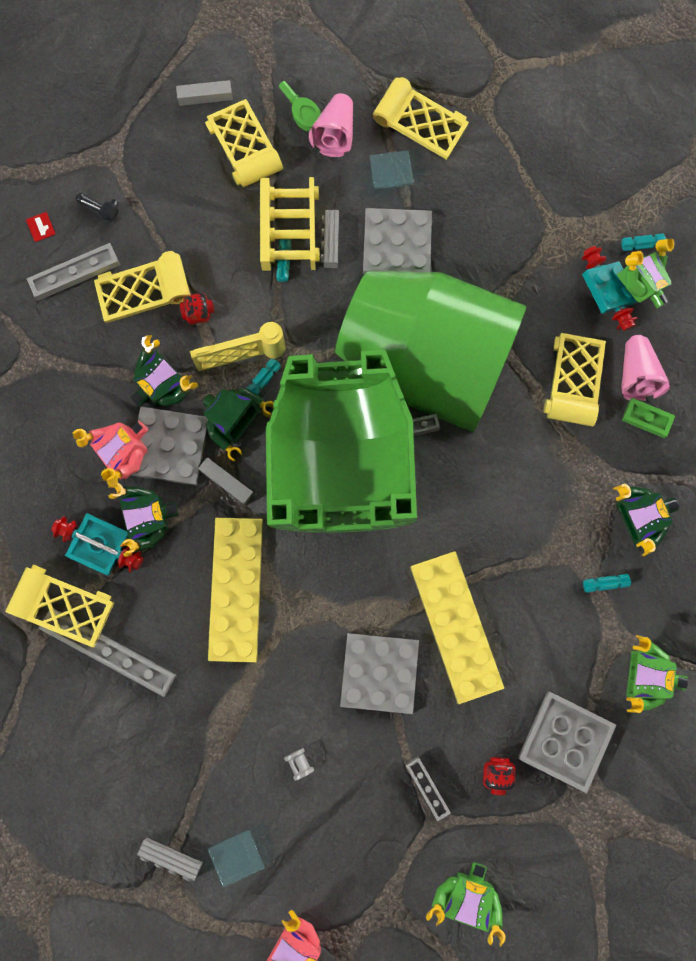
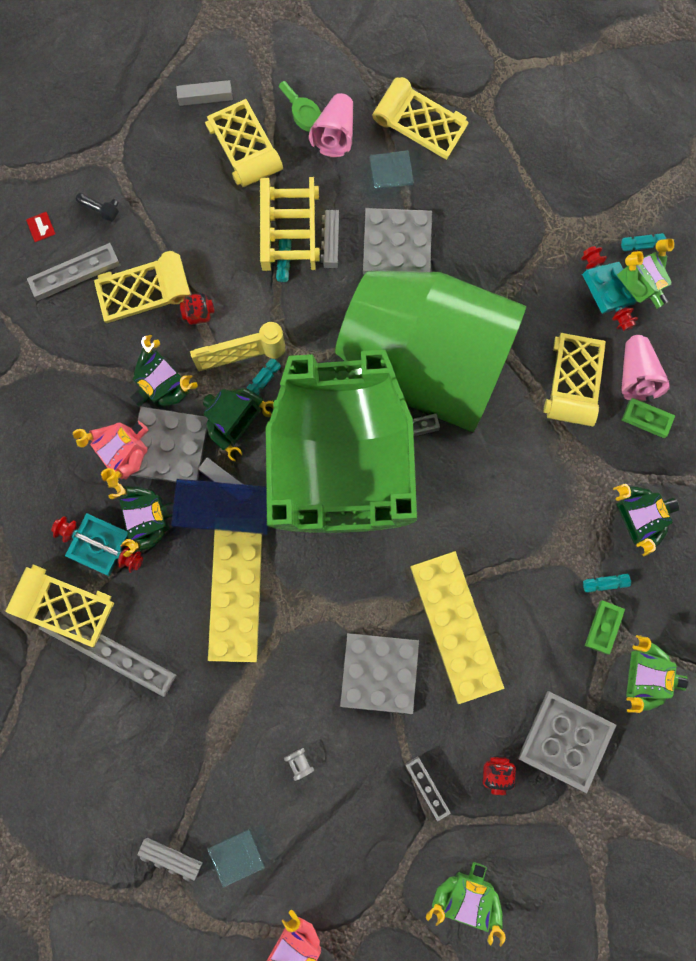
(220, 506): none -> clear blue tile
(604, 627): none -> bright green plate

